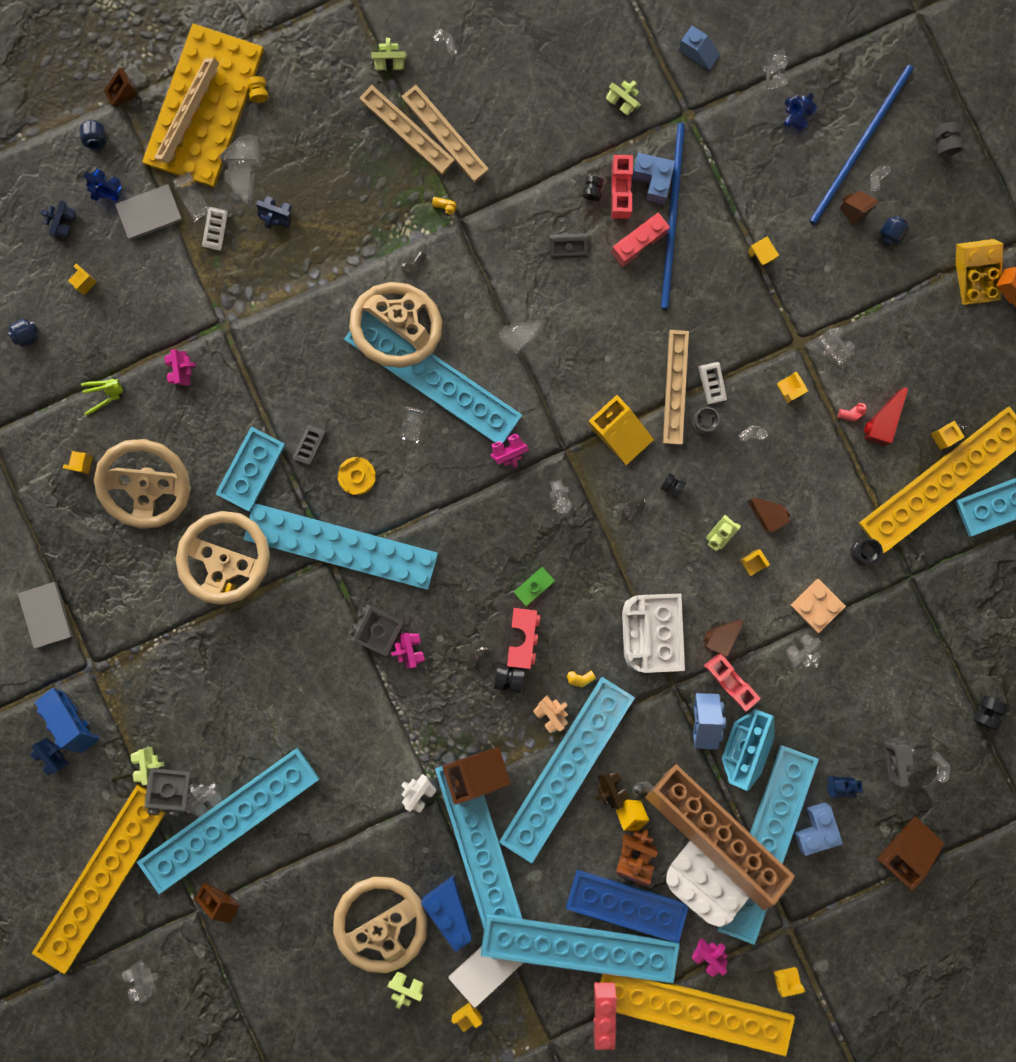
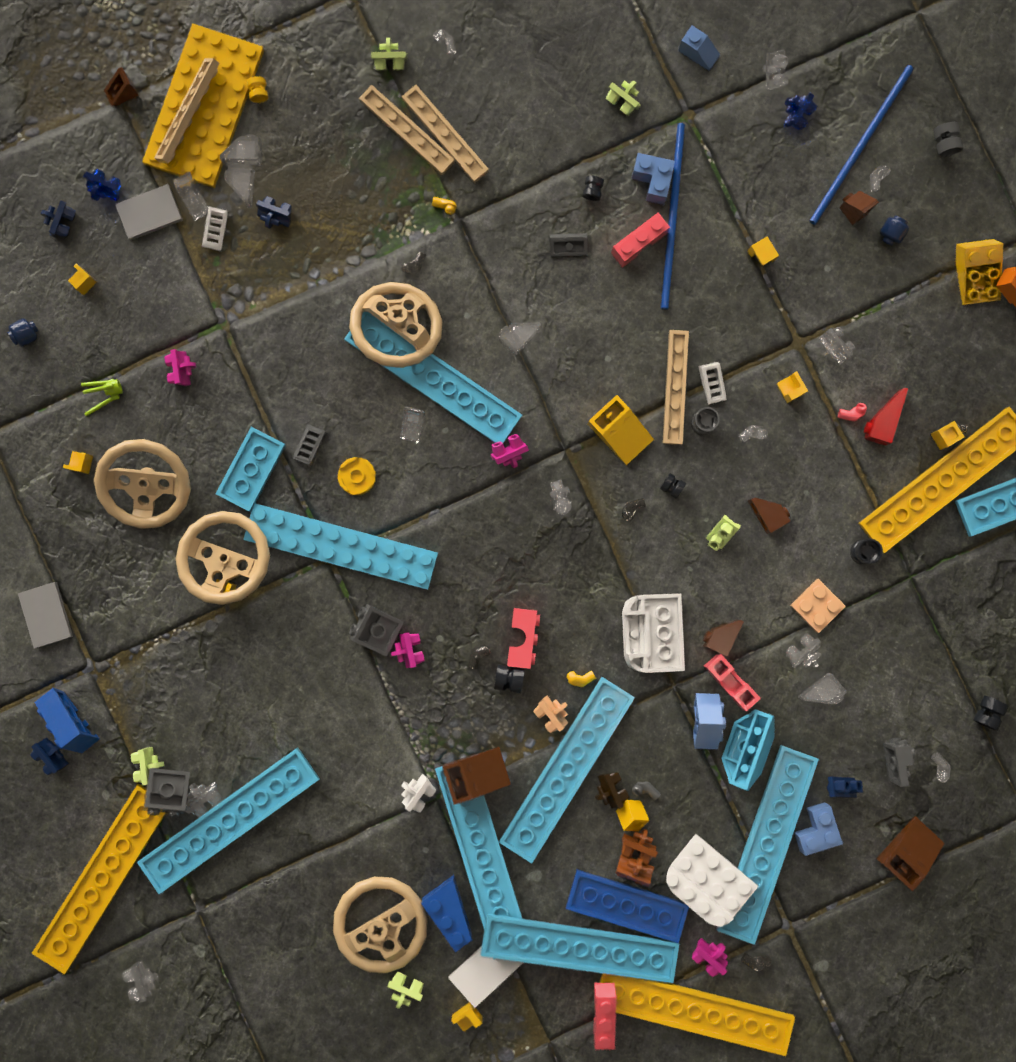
(92, 135): dark blue head -> none
(217, 903): reddish brown slope -> none
(534, 586): bright green plate -> none
(621, 187): coral arch -> none
(720, 837): medium nougat brick -> none
(754, 562): yellow panel -> none
(788, 982): yellow panel -> none
(825, 690): none -> clear slope

